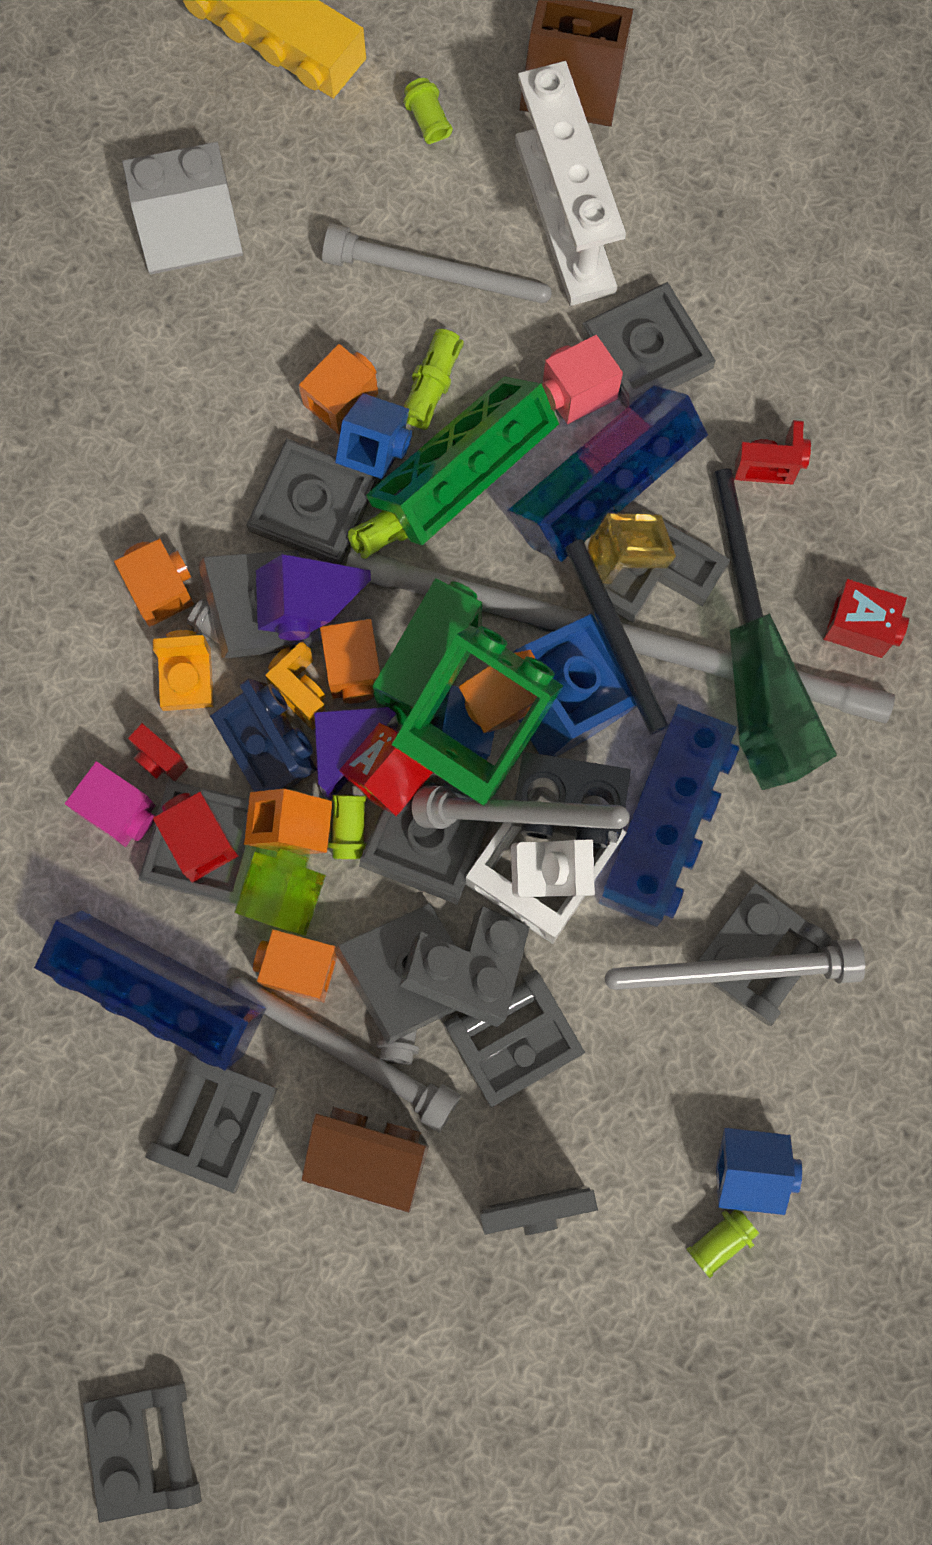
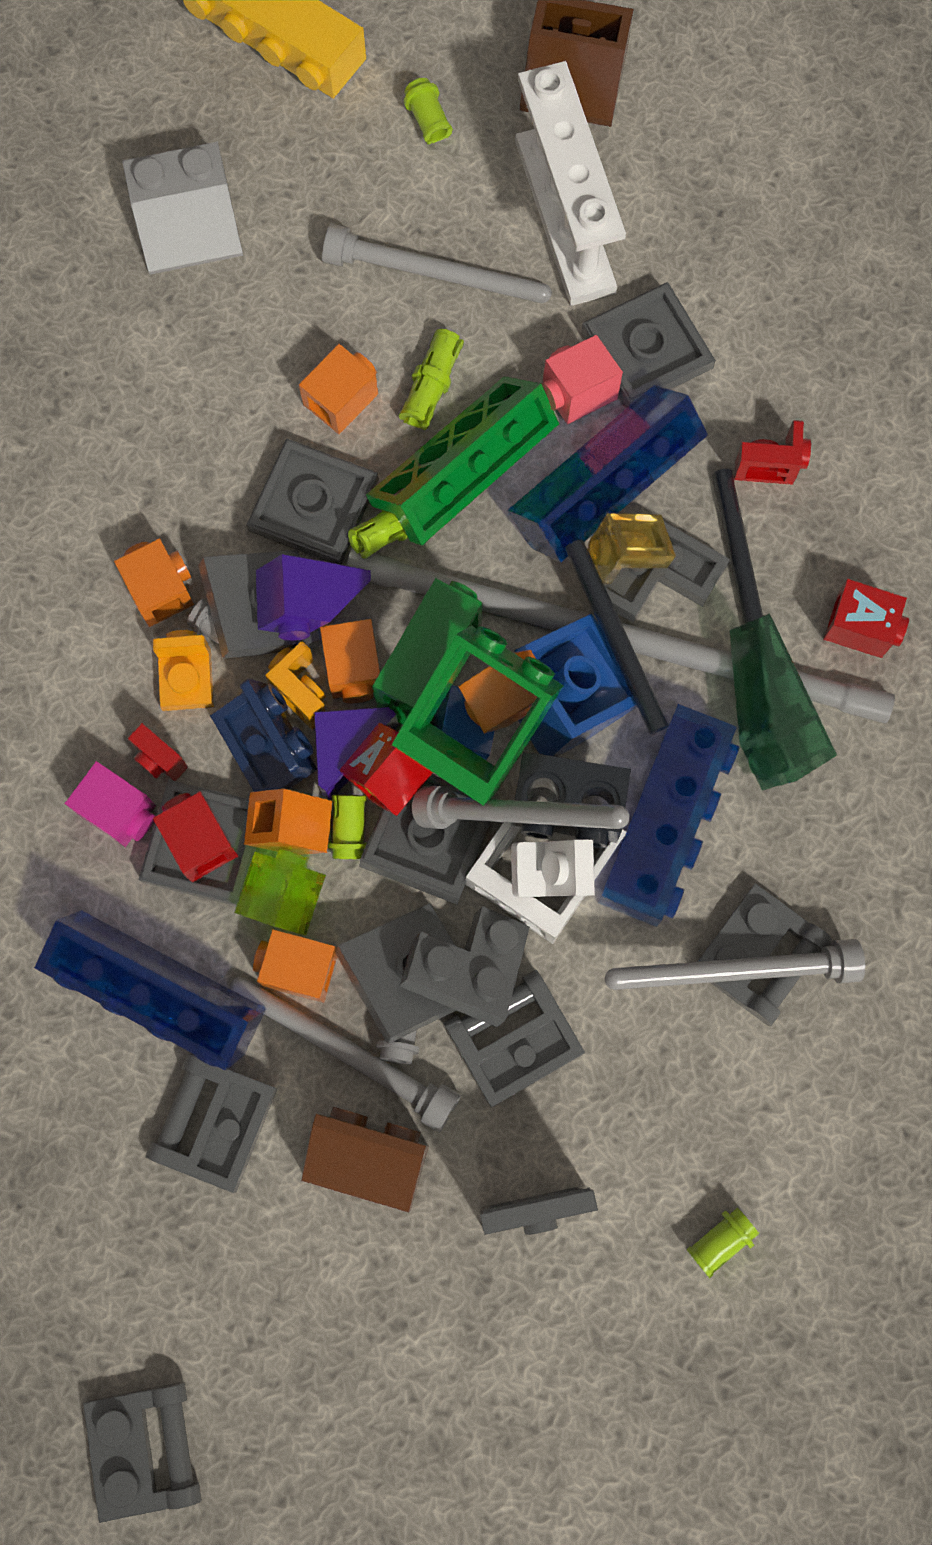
(373, 436): blue brick -> none
(756, 1171): blue brick -> none

